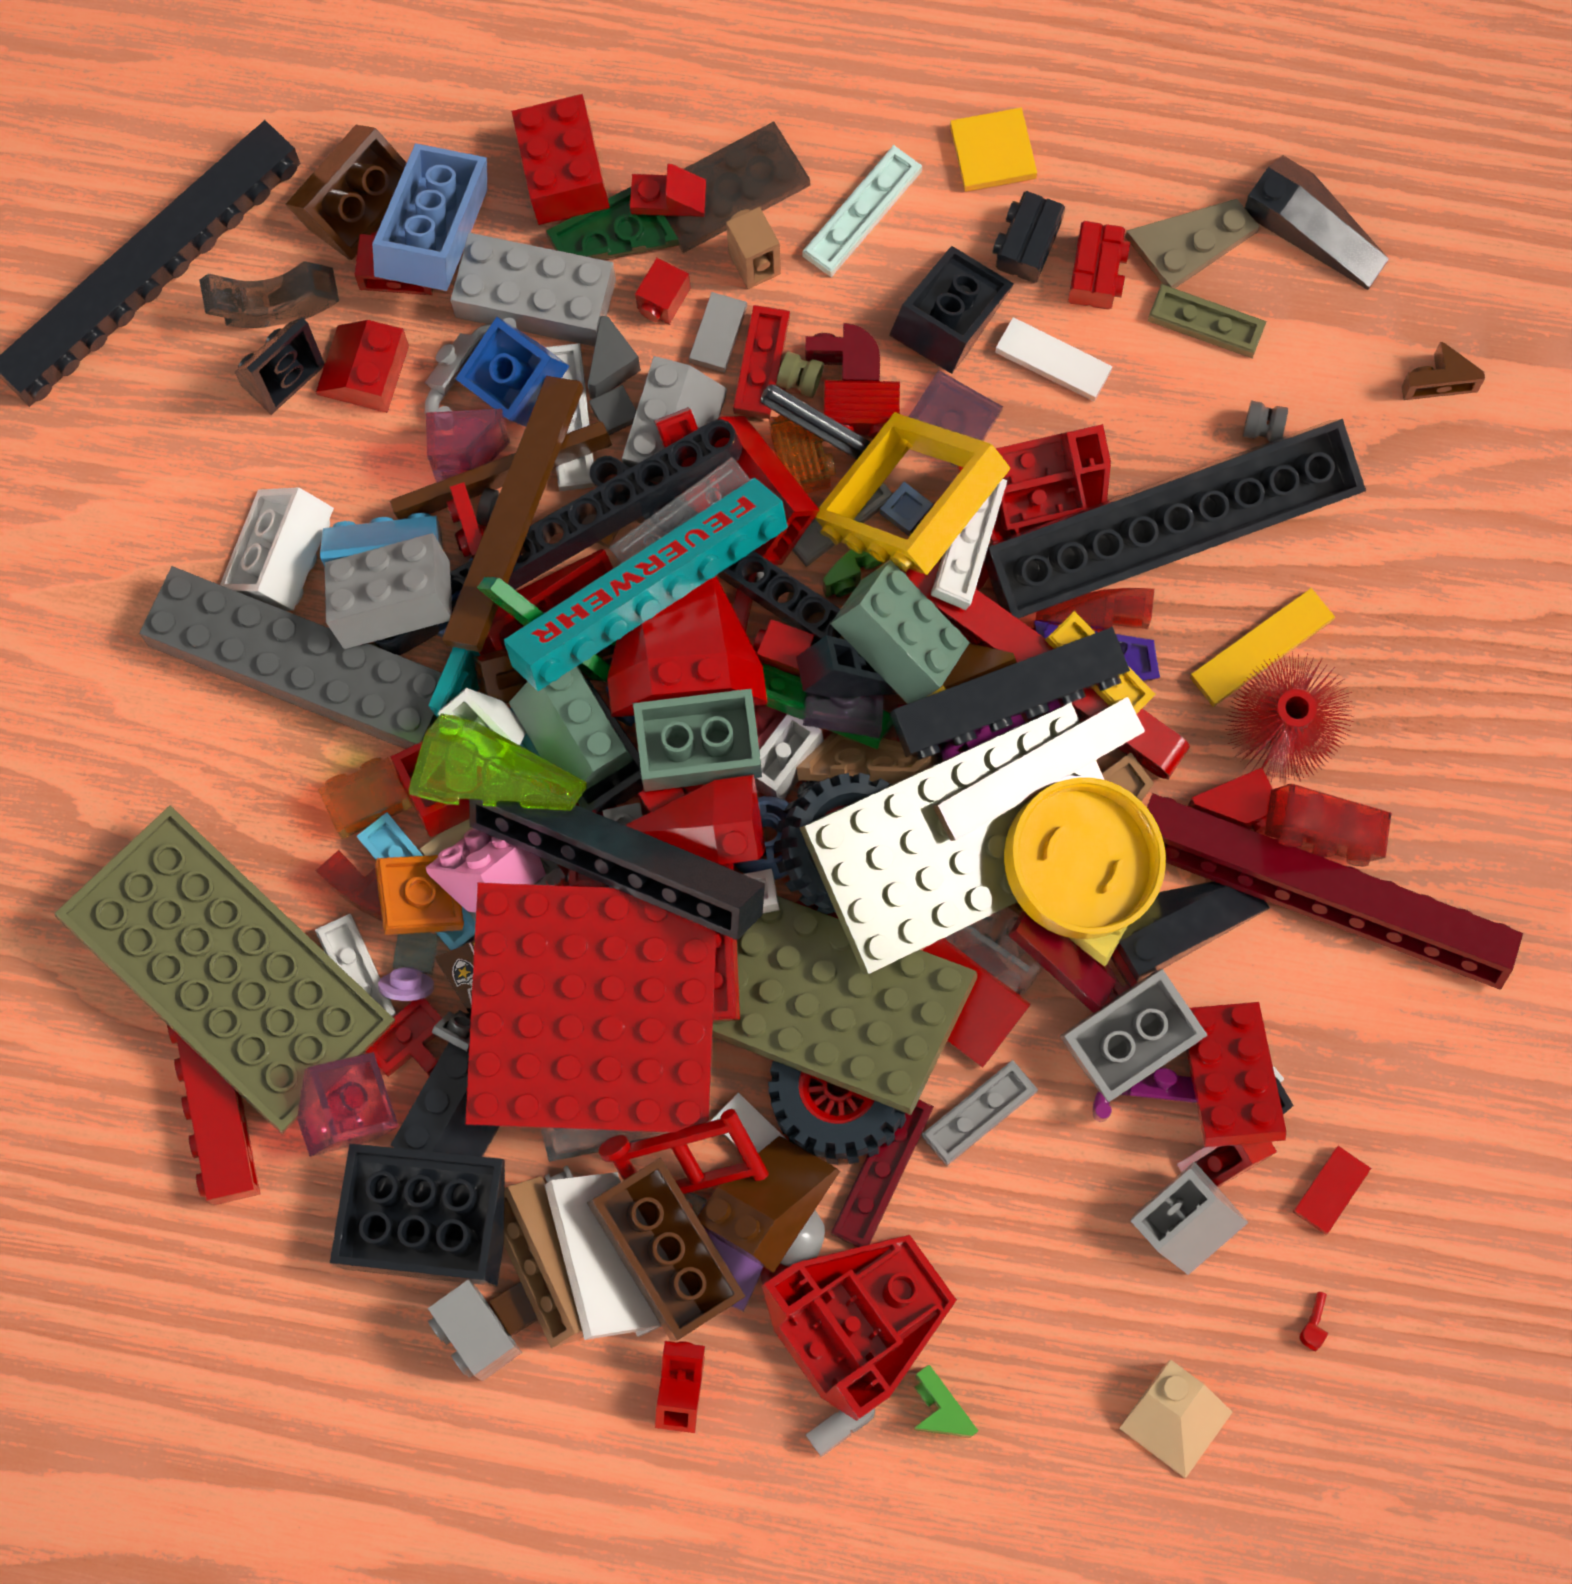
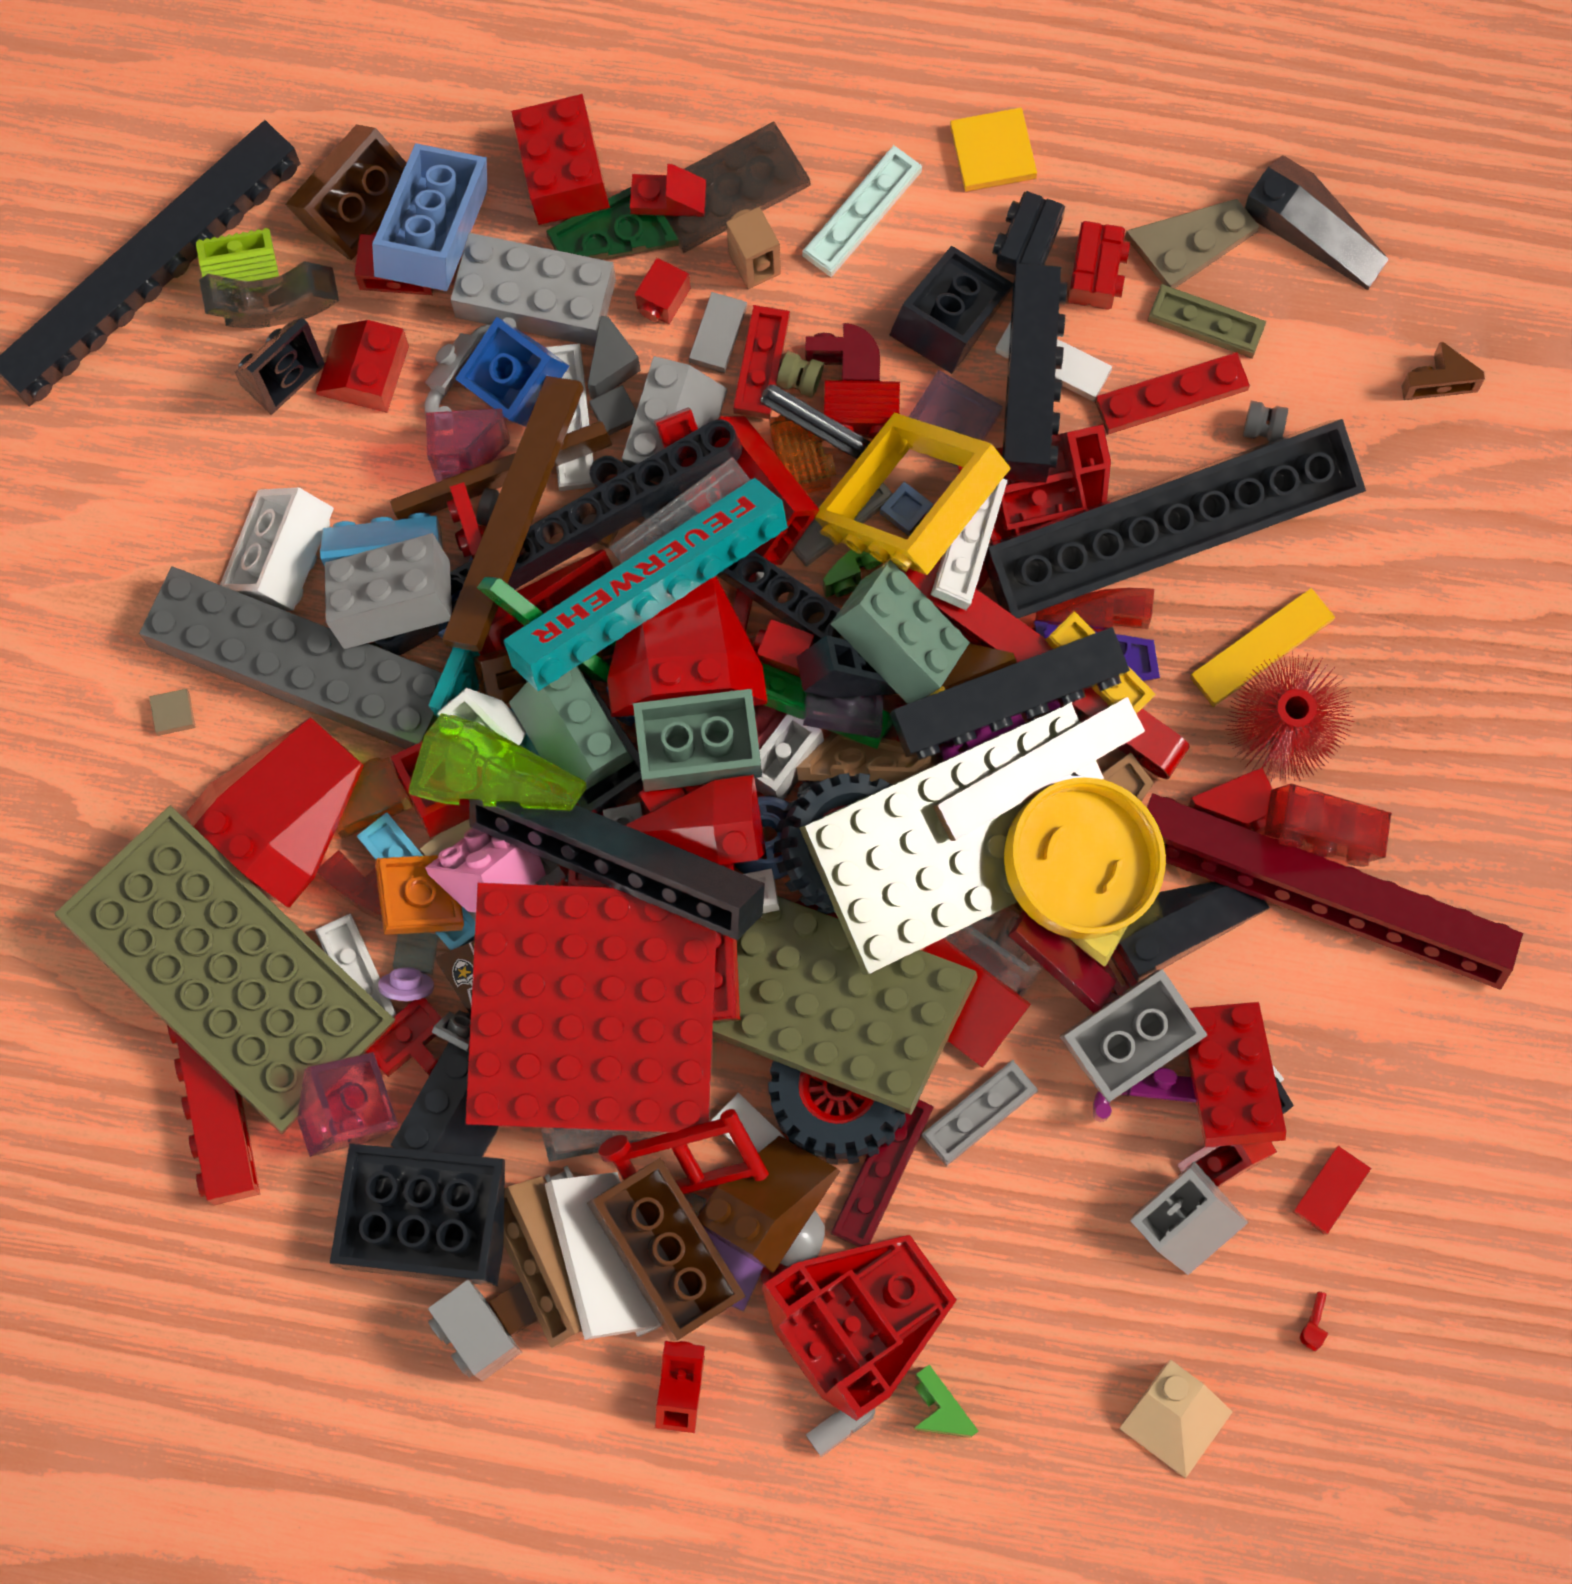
(172, 712): none -> dark tan tile
(239, 256): none -> lime brick
(280, 809): none -> red wedge
(1032, 371): none -> black brick
(1172, 393): none -> red plate

